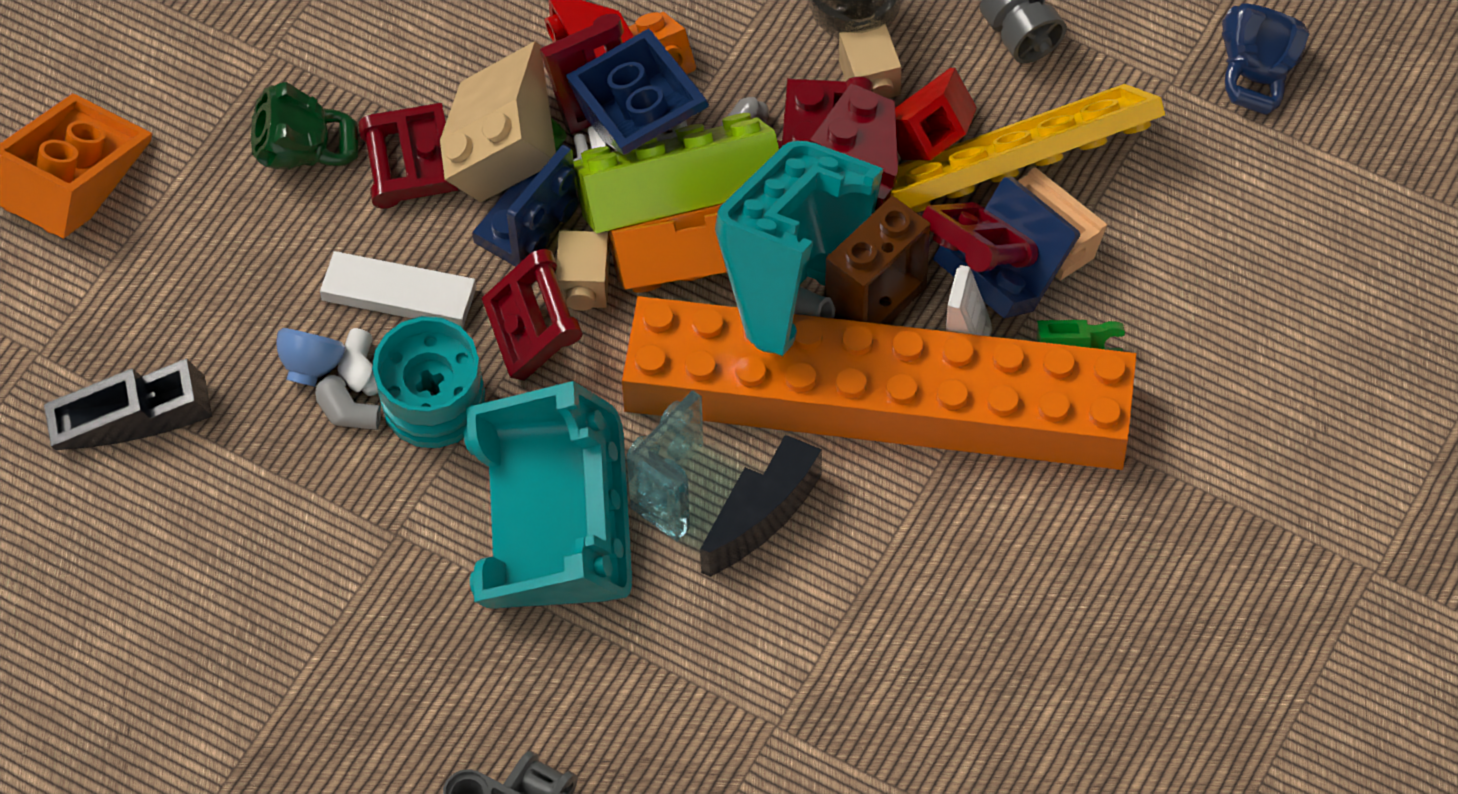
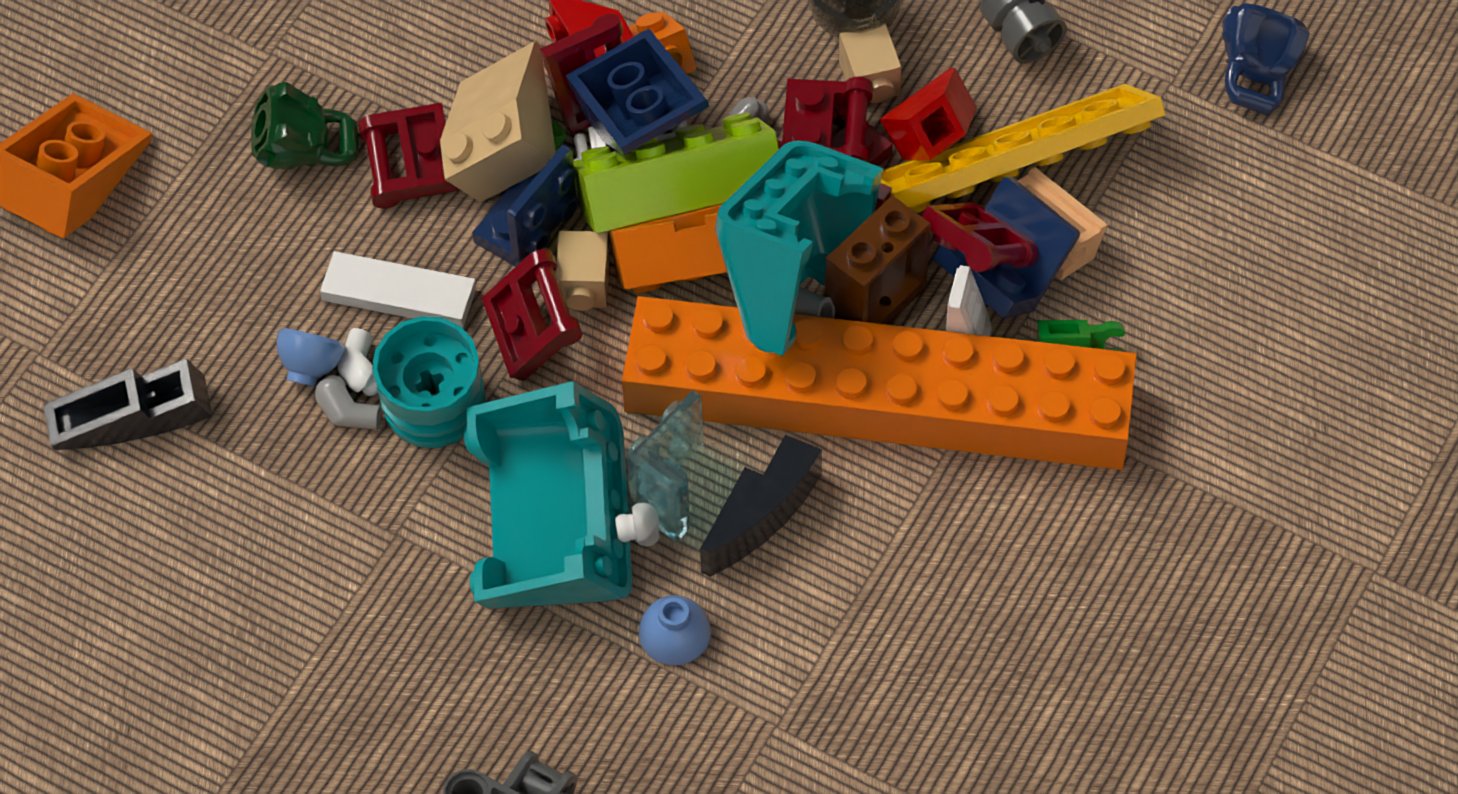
(640, 525): none -> white arm
(674, 630): none -> medium blue brick
(863, 128): dark red wing -> none

